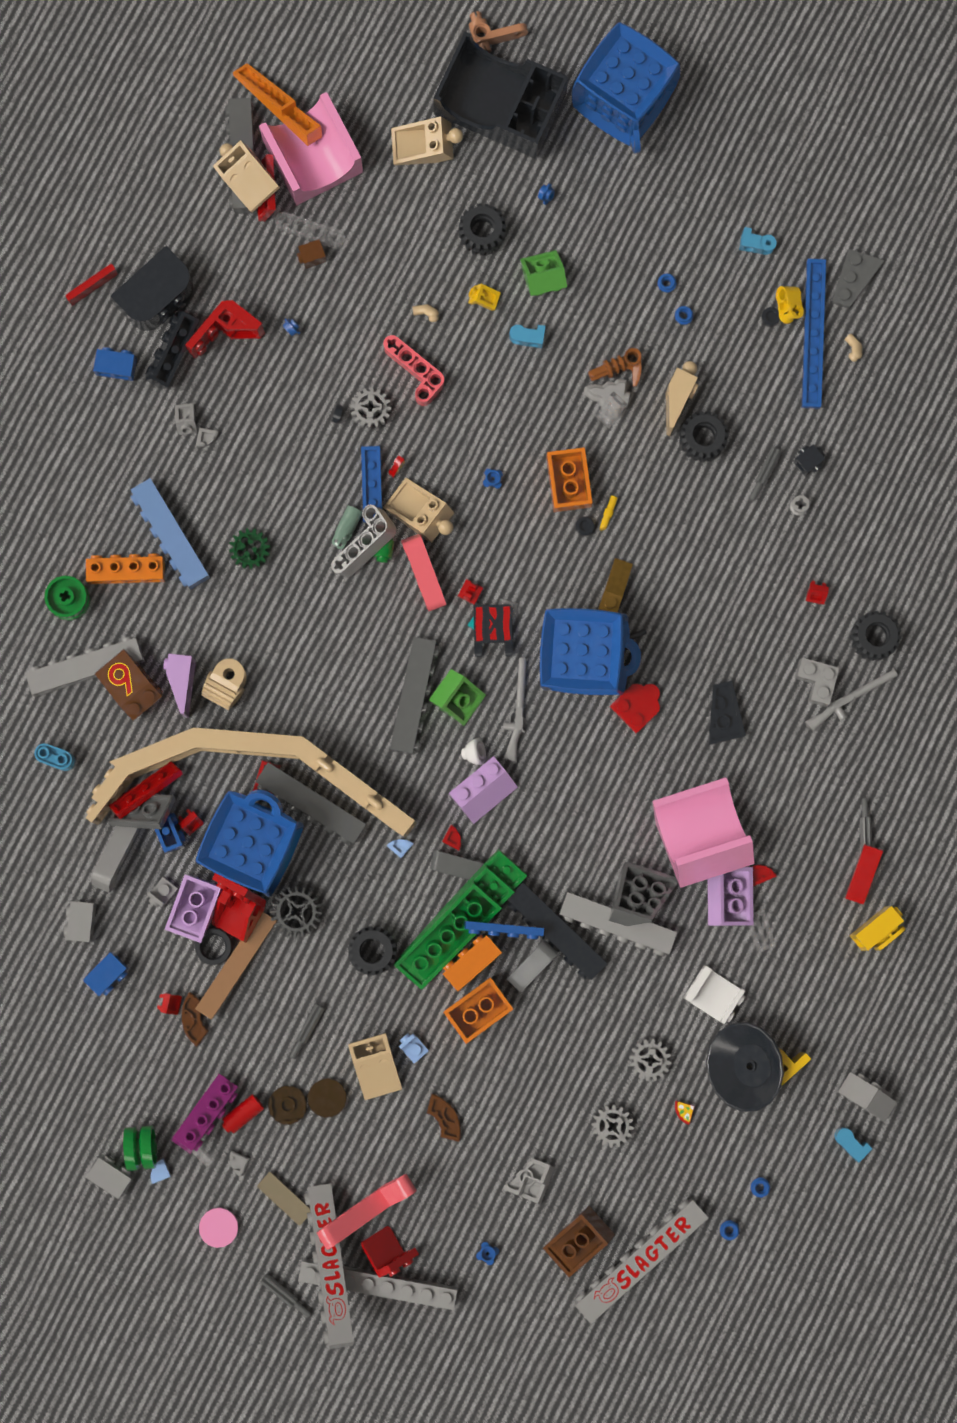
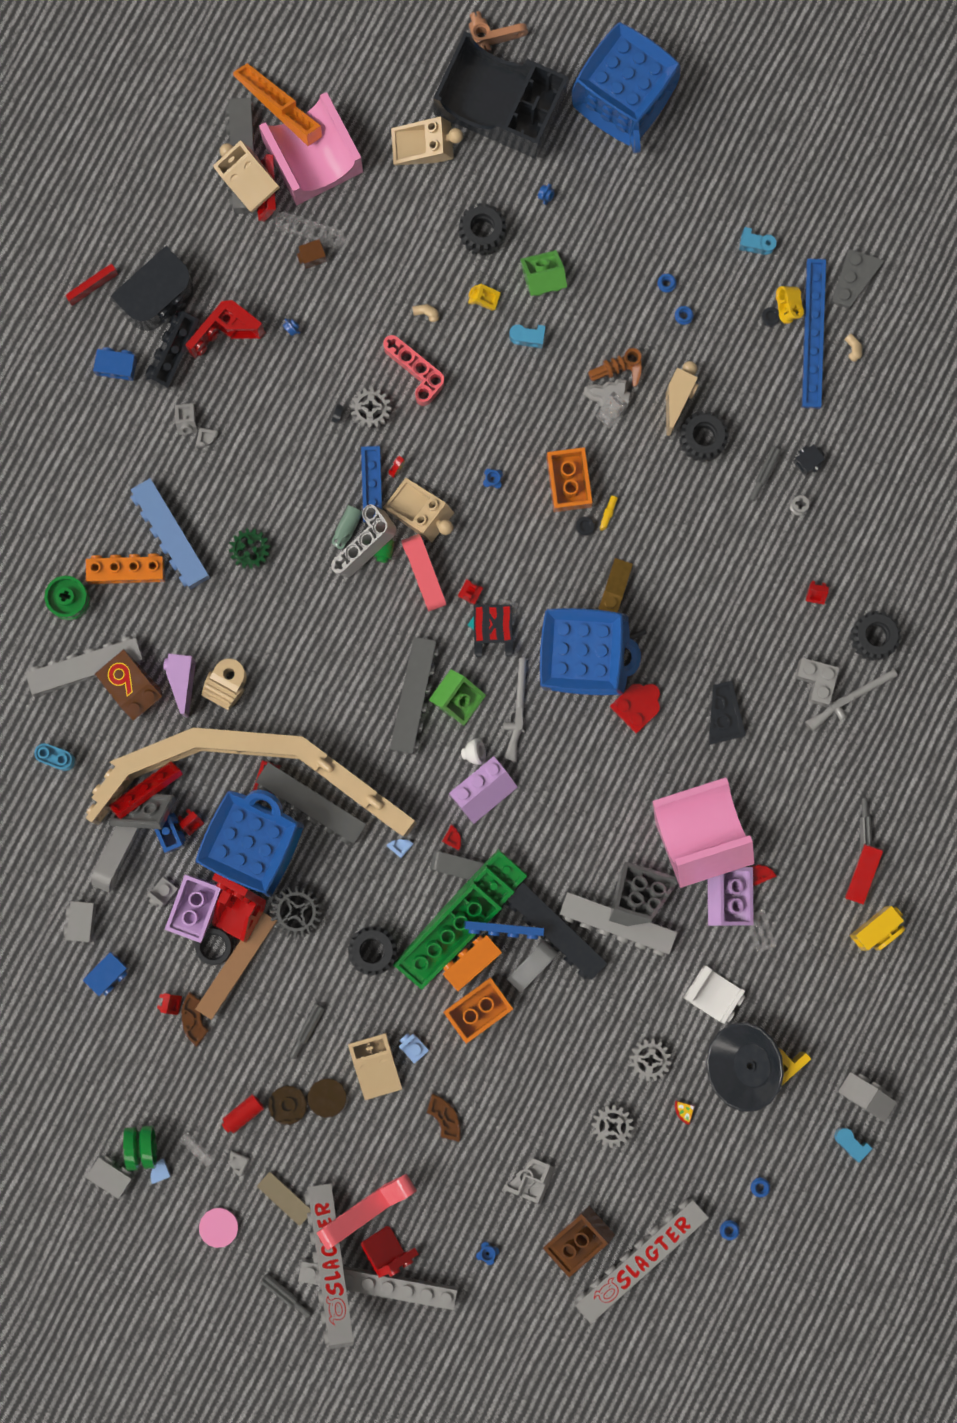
(204, 1114): magenta brick -> none

